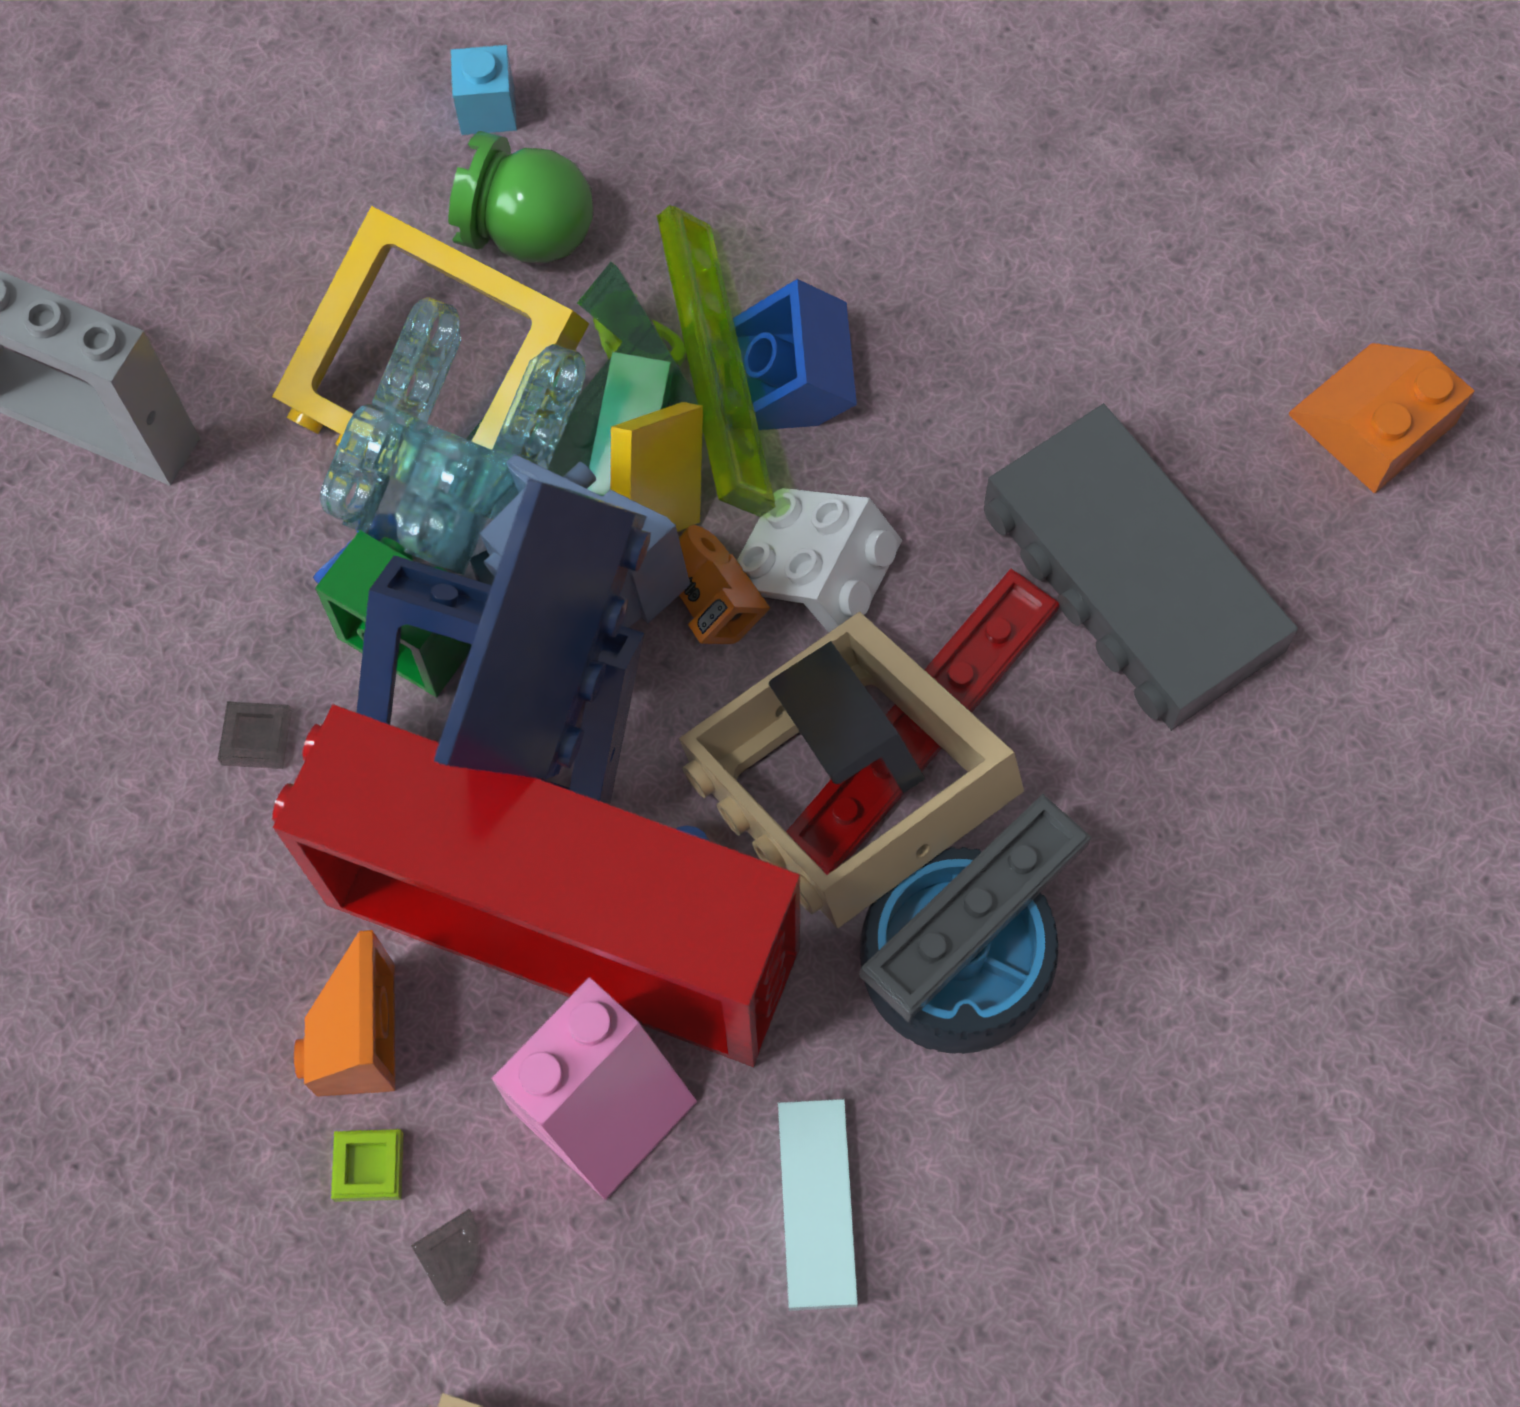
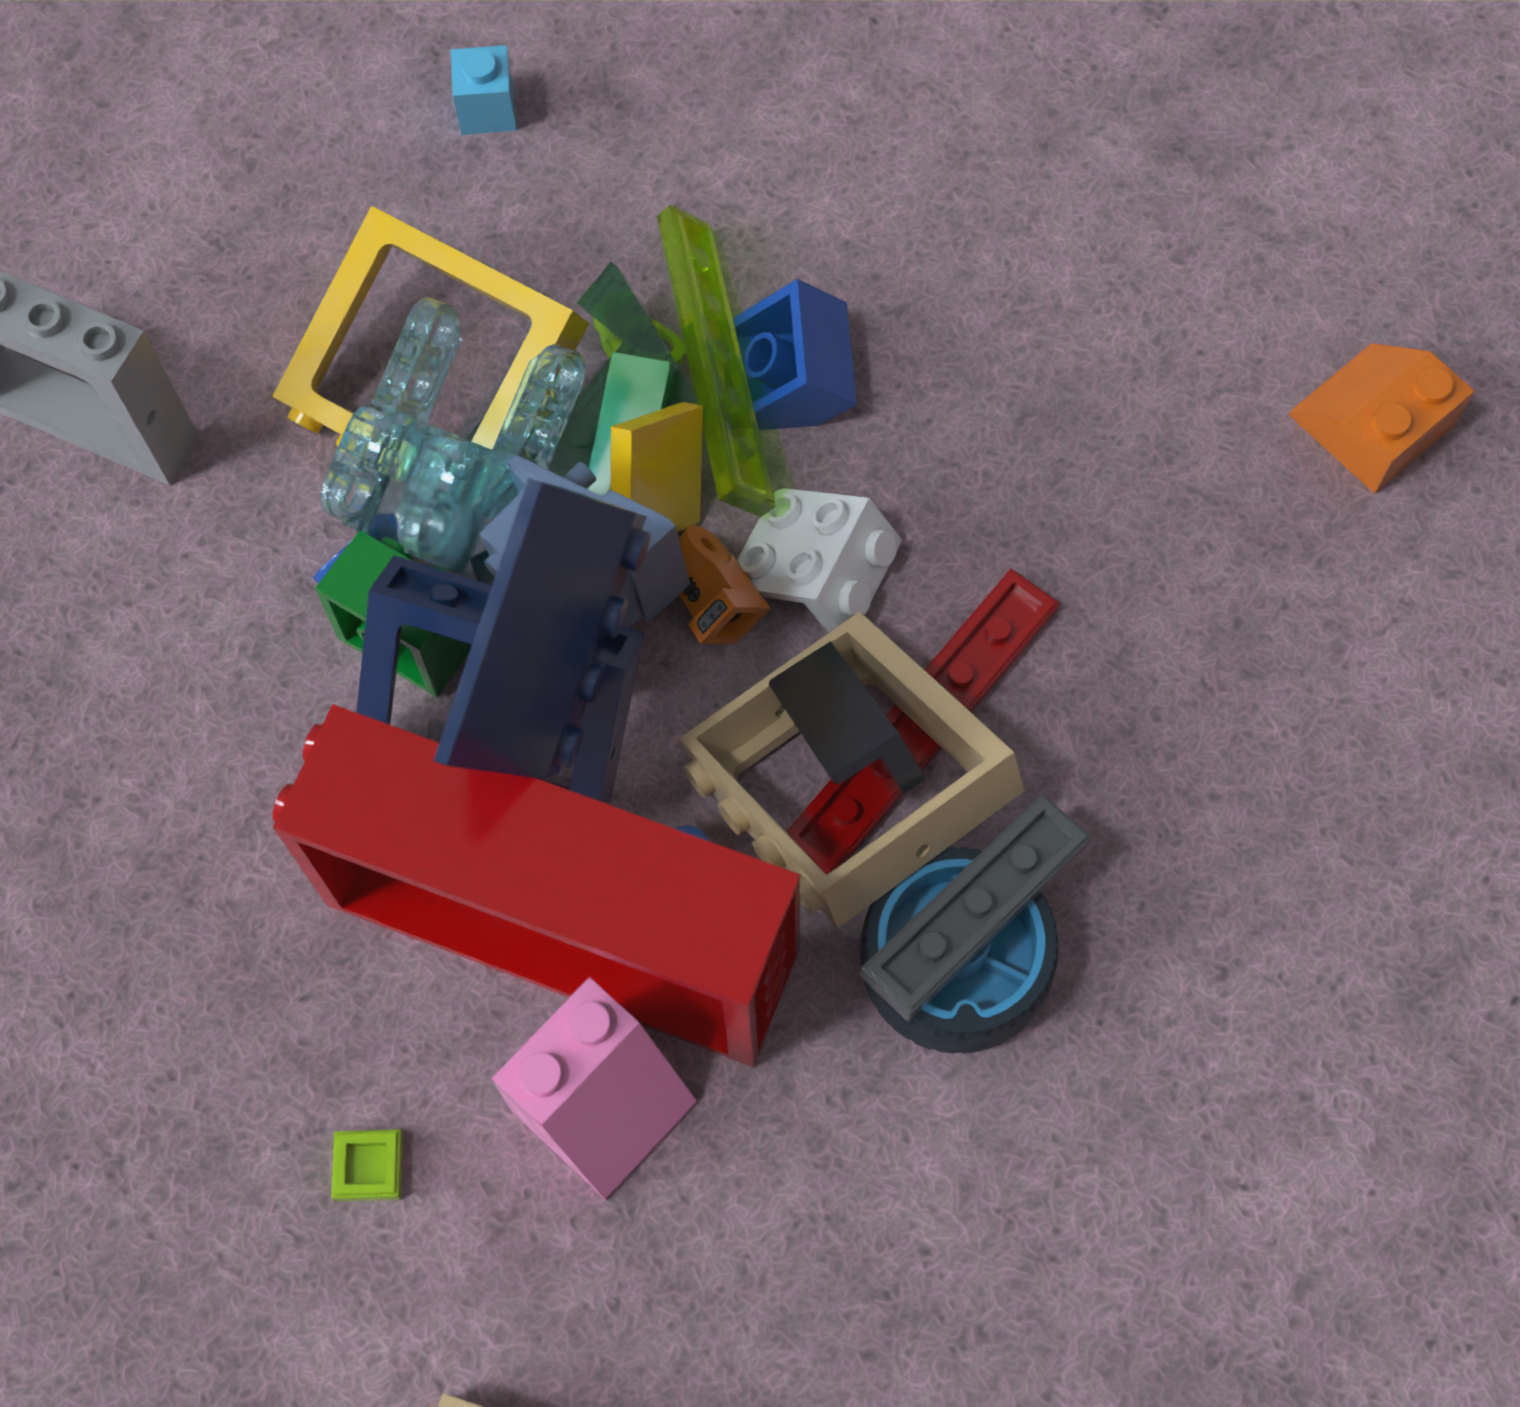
(254, 735): clear smoke tile -> none
(352, 1025): orange slope -> none
(451, 1255): clear smoke tile -> none
(525, 201): bright green tile -> none
(817, 1205): light aqua tile -> none
(1137, 567): dark grey brick -> none

